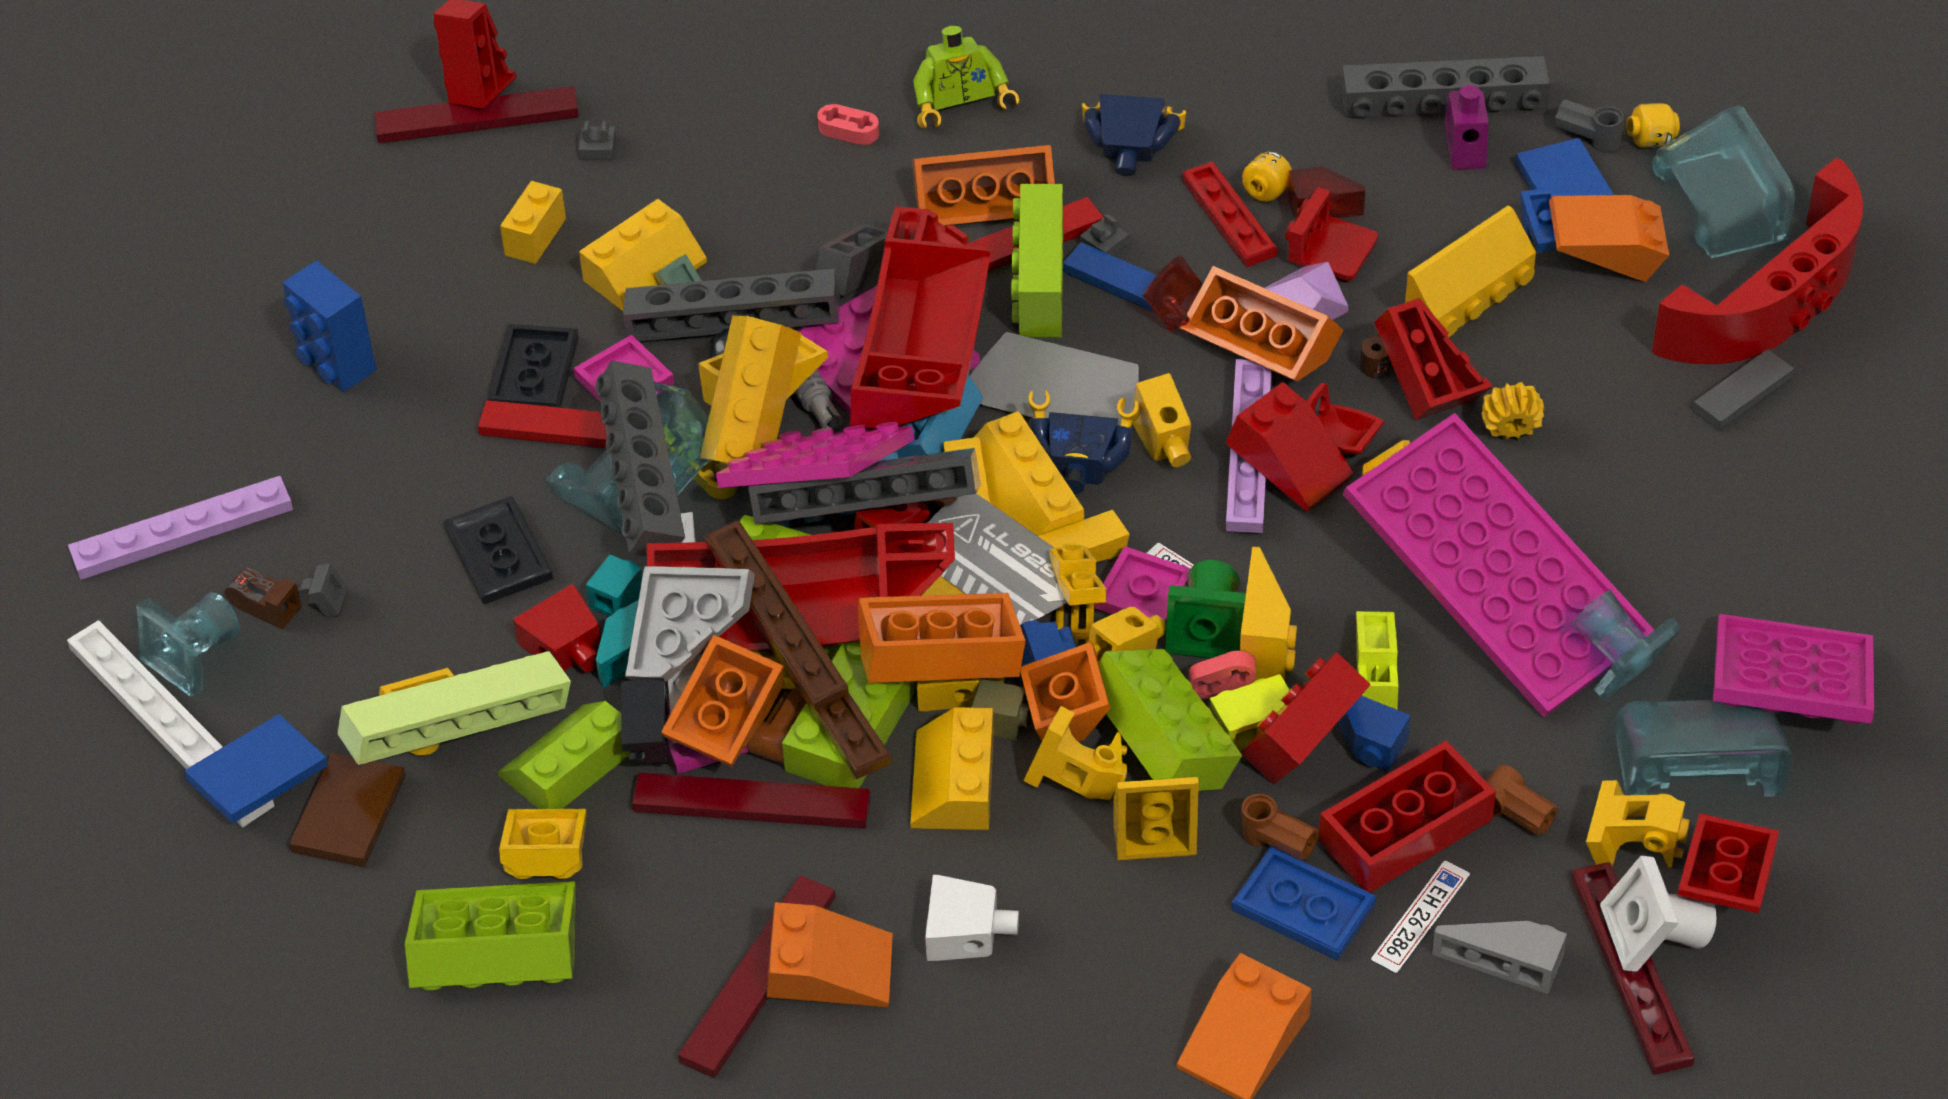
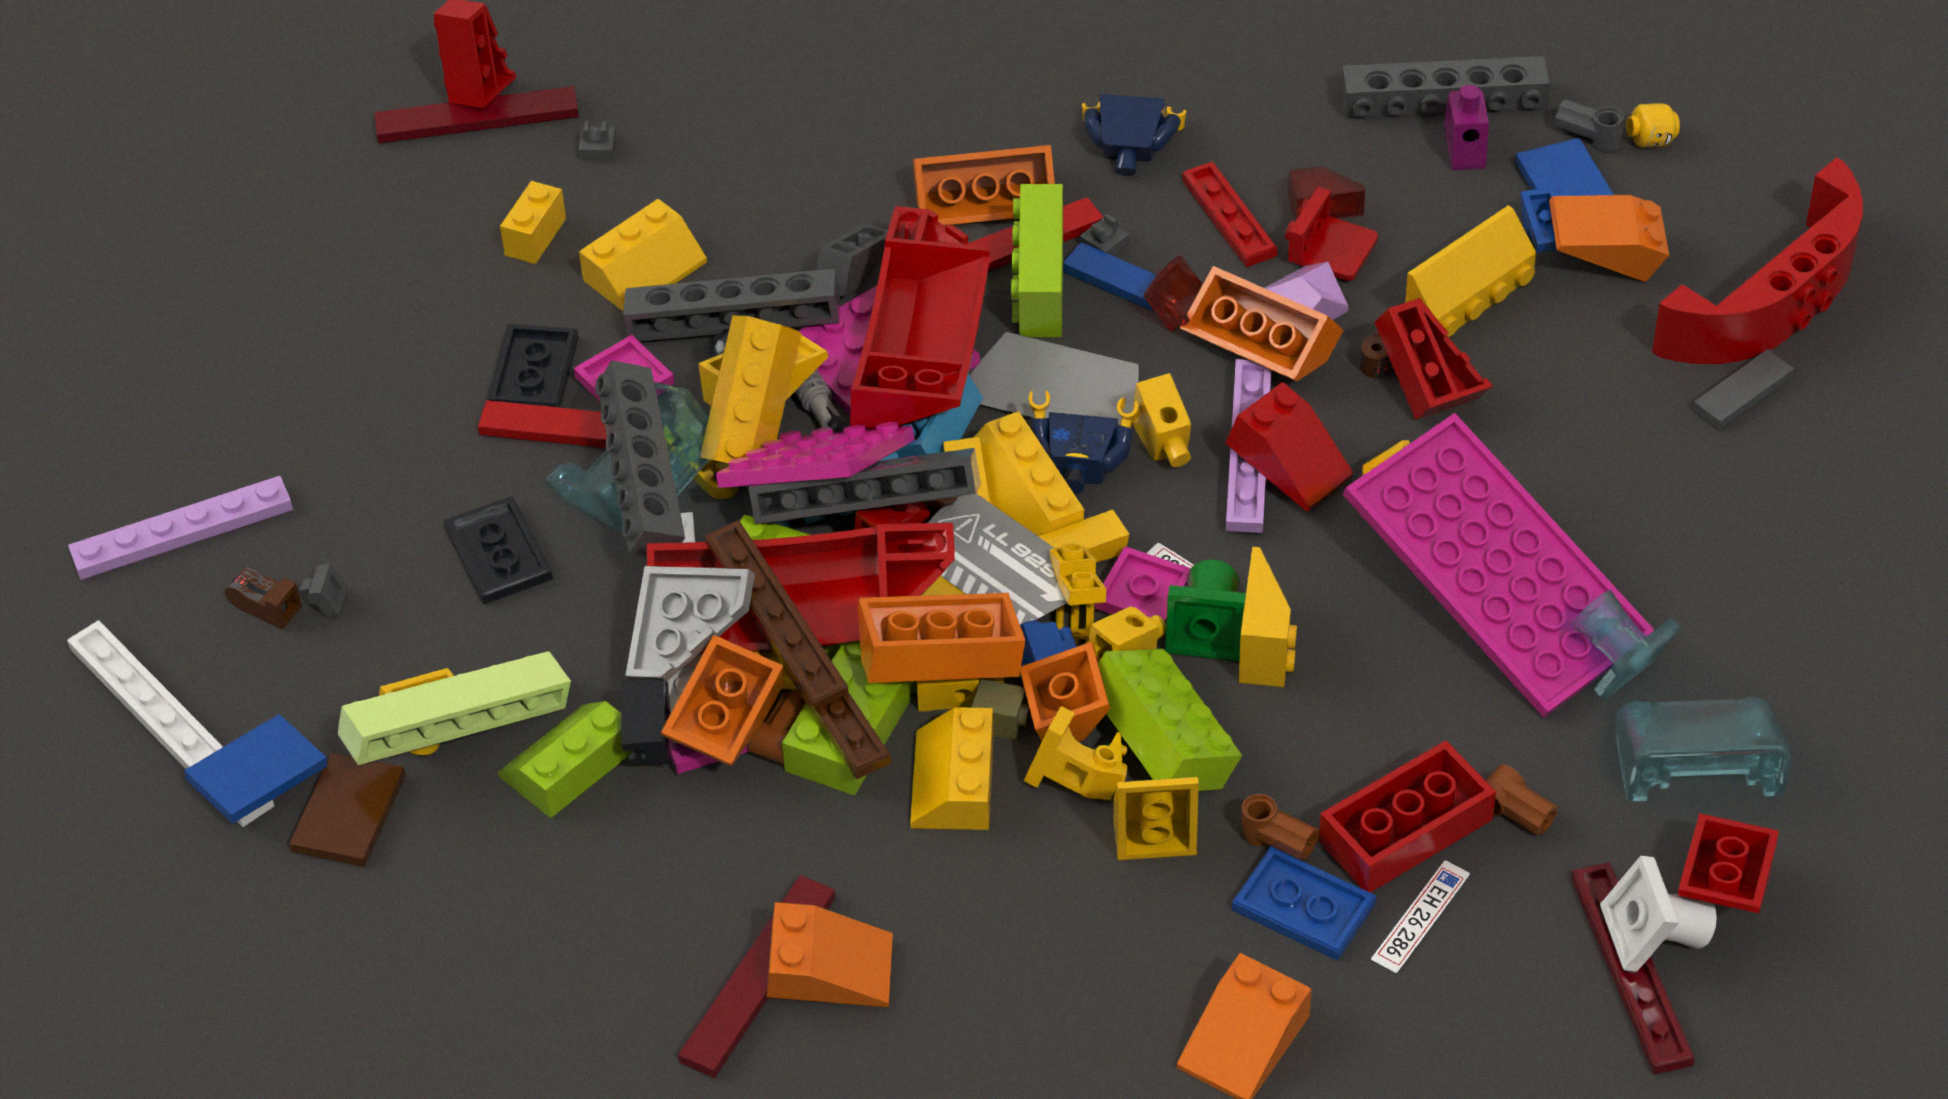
(175, 644): clear light blue plant -> none
(329, 326): blue brick -> none
(491, 935): lime slope -> none
(543, 842): yellow slope -> none
(562, 627): red torso -> none
(614, 585): teal brick -> none
(615, 645): teal slope -> none
(677, 271): sand green plate -> none
(752, 800): dark red tile -> none
(848, 124): coral beam -> none
(957, 74): lime torso -> none
(964, 920): white torso -> none
(1222, 673): coral beam -> none
(1245, 707): neon yellow brick -> none
(1266, 173): yellow head -> none
(1305, 718): red wedge -> none
(1348, 427): red piece -> none
(1375, 732): blue slope -> none
(1378, 655): neon yellow slope -> none
(1508, 950): light grey slope -> none
(1512, 411): yellow gear -> none
(1658, 832): yellow tile -> none
(1731, 182): clear light blue windscreen -> none
(1794, 669): dark pink plate -> none

